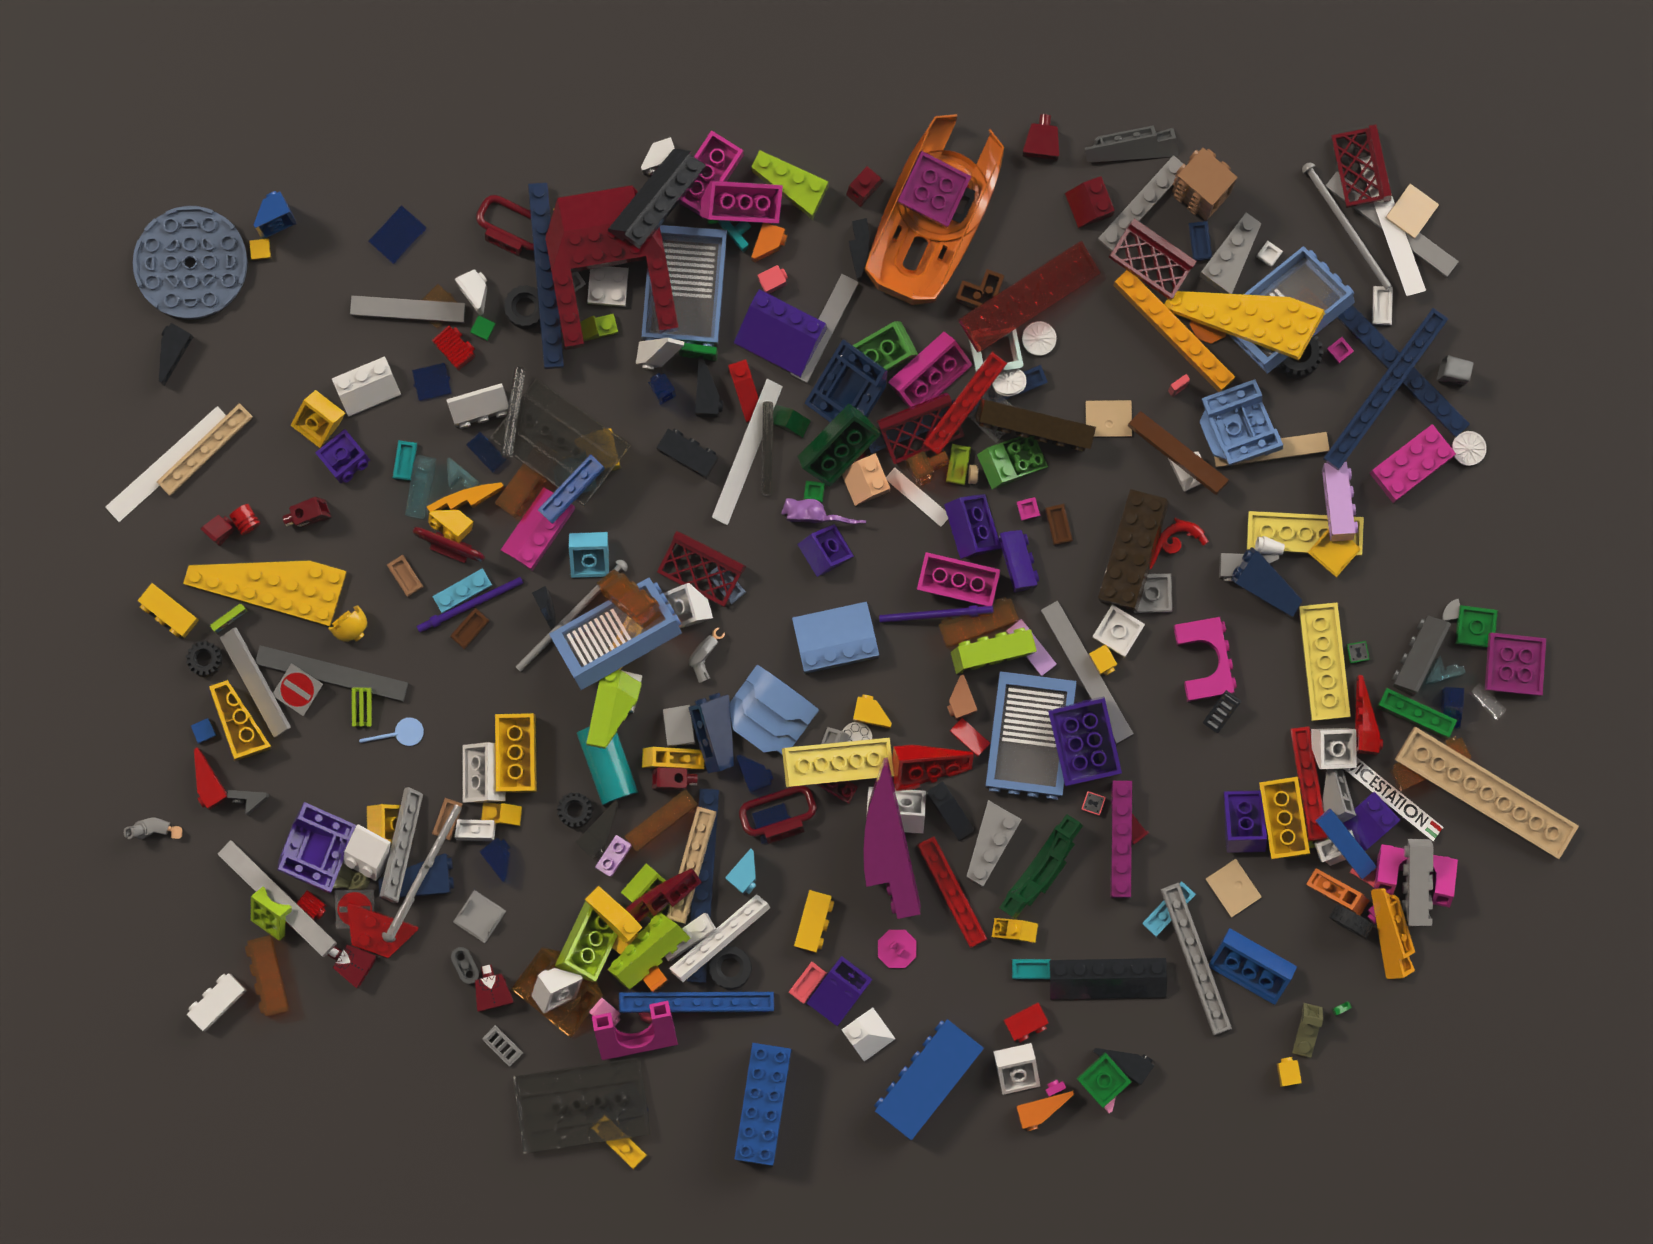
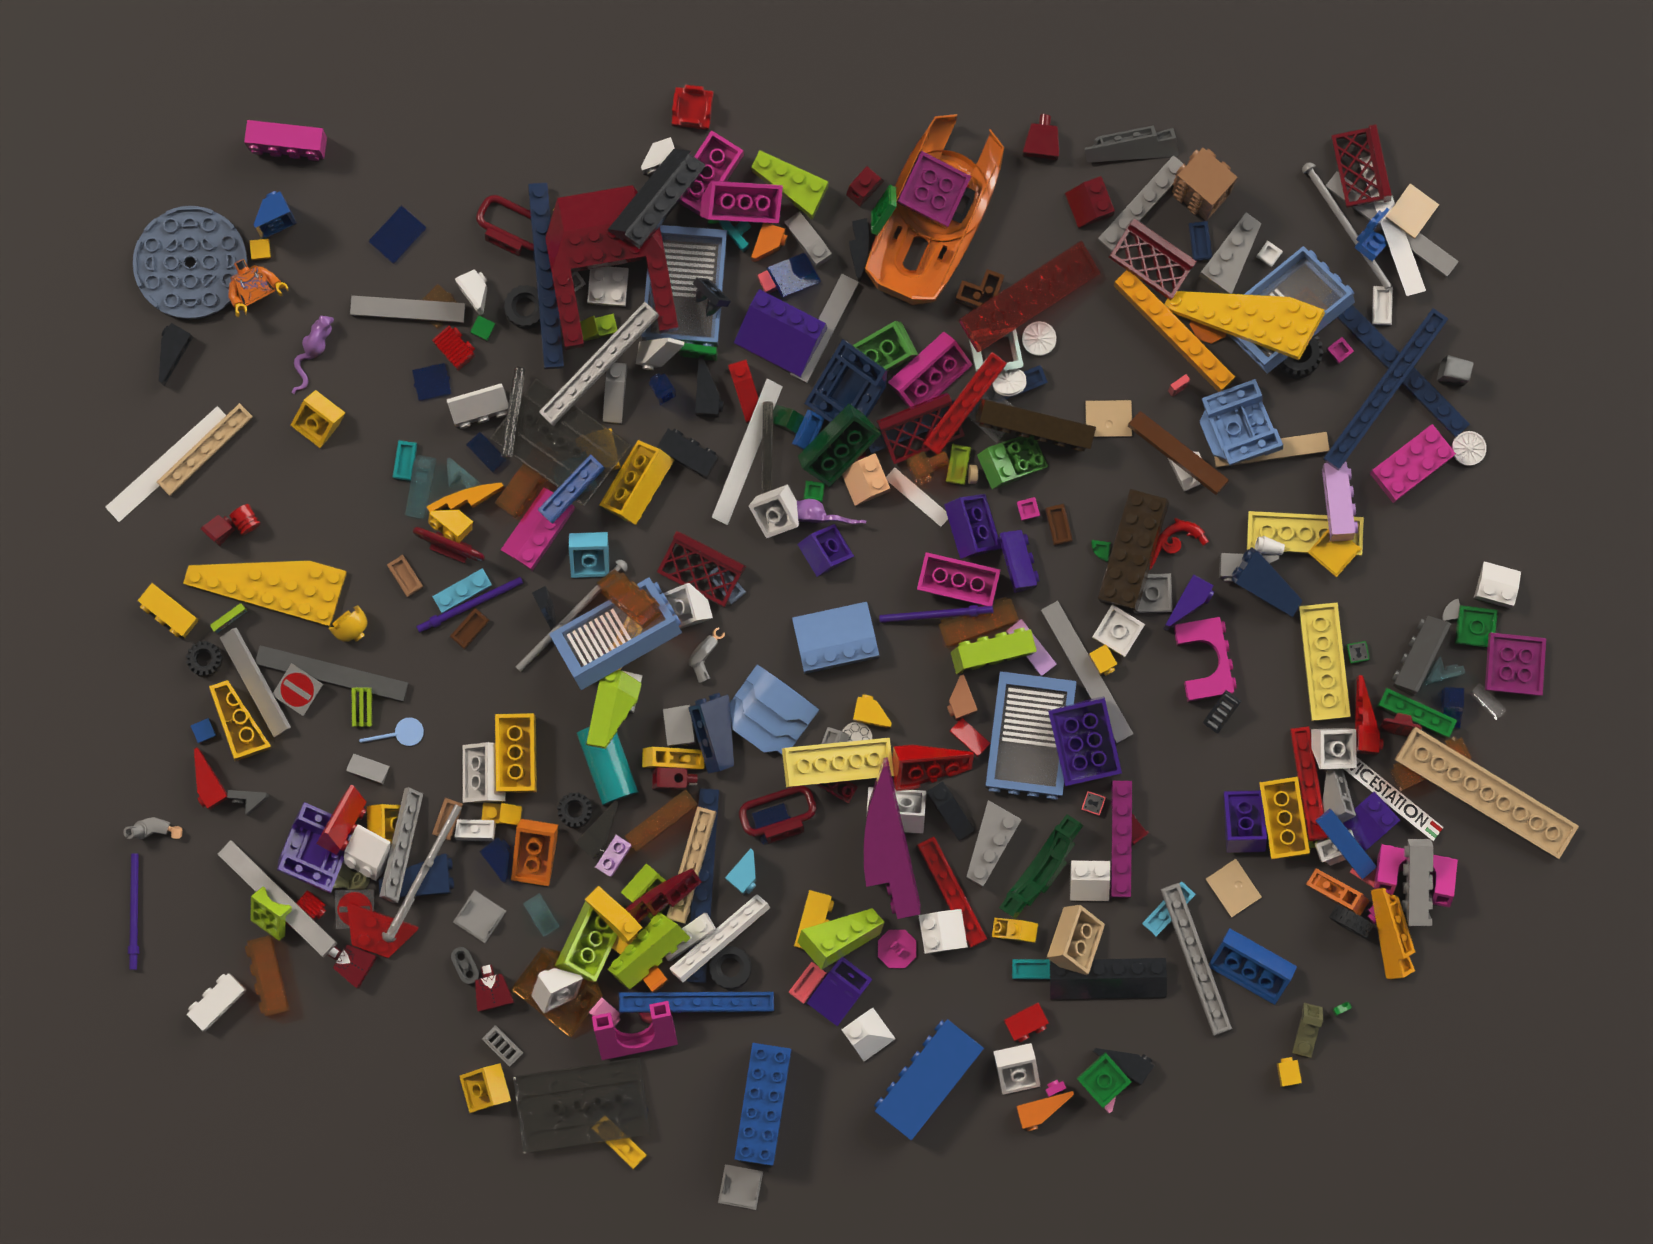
(133, 949): none -> dark purple bar
(251, 285): none -> orange torso
(285, 140): none -> dark pink brick
(307, 512): dark red torso -> none
(313, 346): none -> medium lavender animal
(343, 456): dark purple plate -> none
(343, 821): none -> red slope
(366, 386): white slope -> none
(368, 768): none -> light grey slope
(485, 1088): none -> yellow slope
(534, 852): none -> orange slope
(541, 915): none -> clear light blue slope
(599, 363): none -> light grey tile
(615, 393): none -> light grey slope
(637, 482): none -> yellow slope
(692, 107): none -> red panel
(715, 296): none -> black tile
(740, 1187): none -> light grey piece
(755, 774): clear blue slope -> none
(775, 511): none -> white slope
(793, 275): none -> clear blue piece
(808, 239): none -> light grey slope
(808, 429): none -> blue tile
(839, 937): none -> lime wedge
(883, 209): none -> green tile
(943, 931): none -> white slope
(1076, 939): none -> tan slope
(1089, 880): none -> white slope
(1101, 549): none -> green tile
(1193, 597): none -> dark purple slope
(1369, 241): none -> blue bracket
(1400, 725): none -> dark red piece
(1498, 585): none -> white slope

